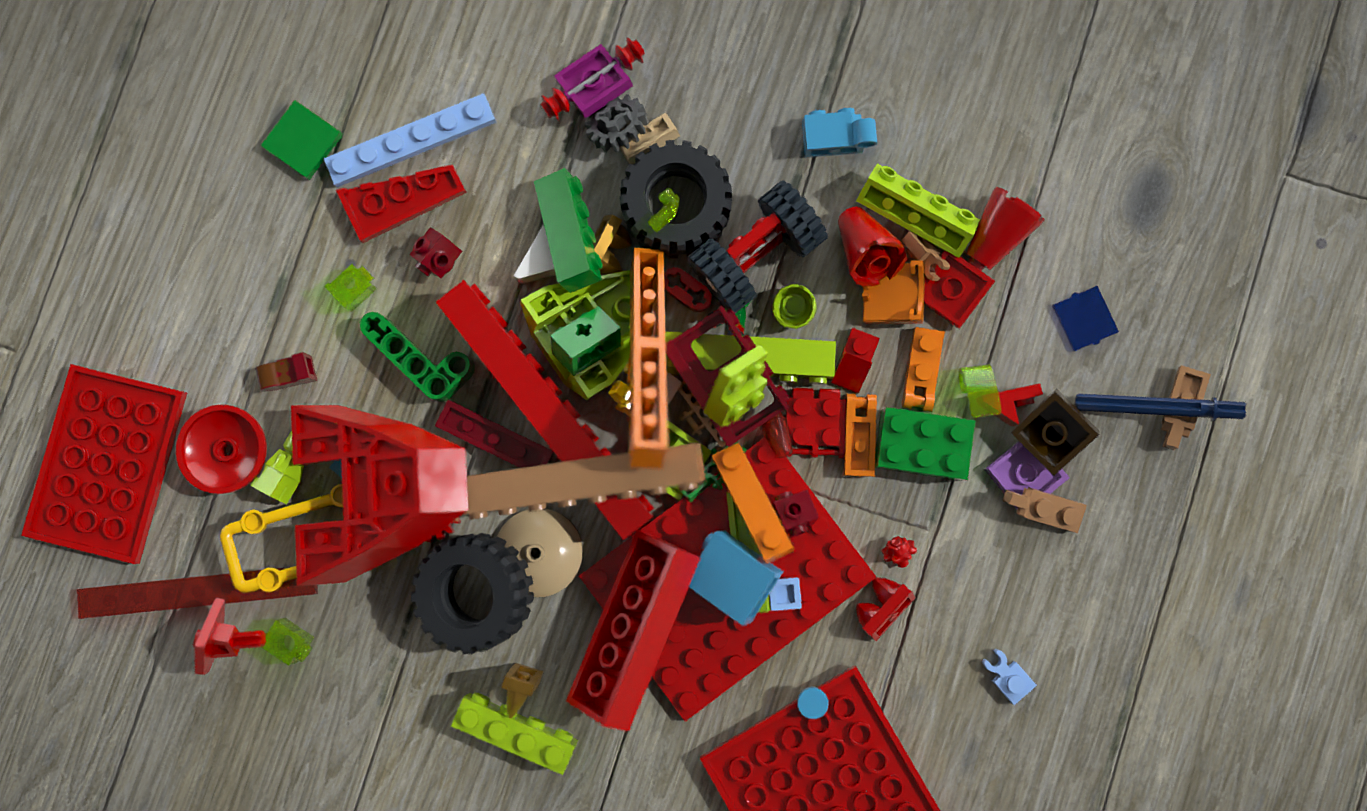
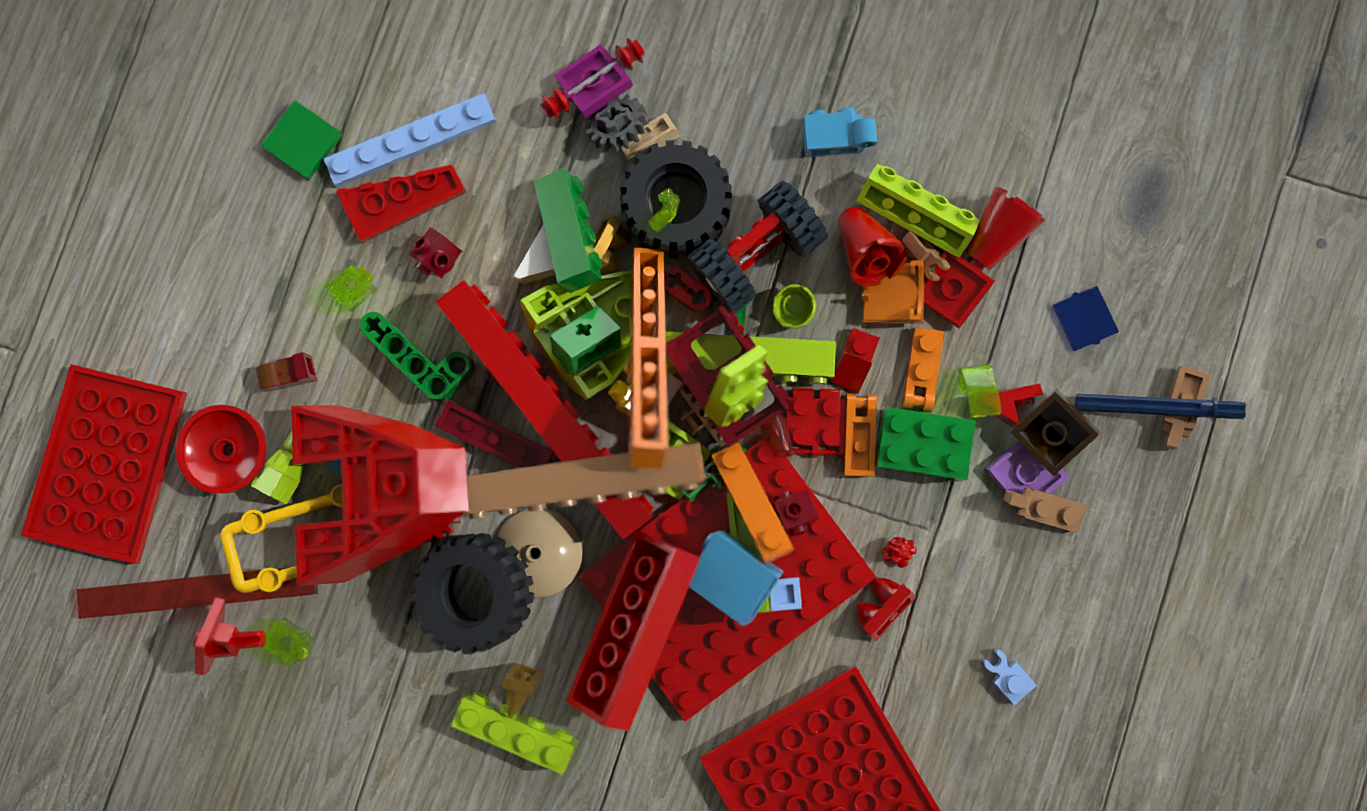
(812, 702): dark azure tile -> none

